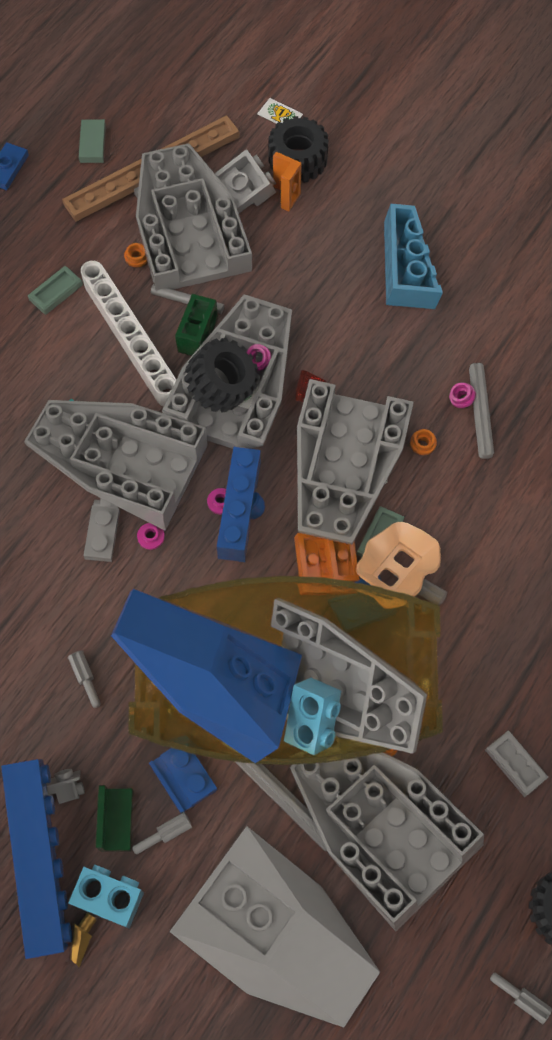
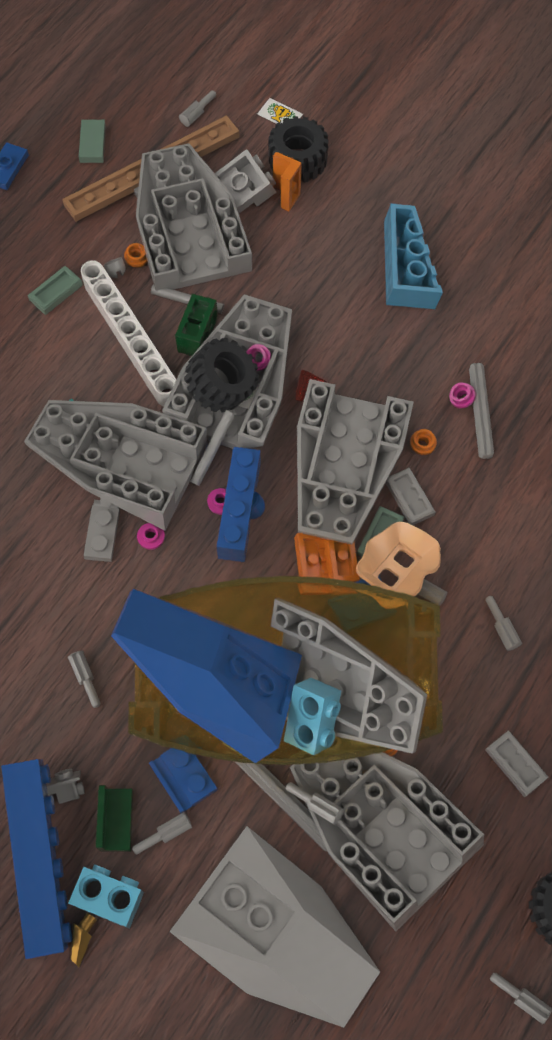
(114, 266): none -> light grey hinge
(195, 109): none -> light grey axle
(212, 447): none -> light grey bar
(318, 804): none -> light grey axle
(410, 497): none -> light grey plate
(504, 626): none -> light grey axle

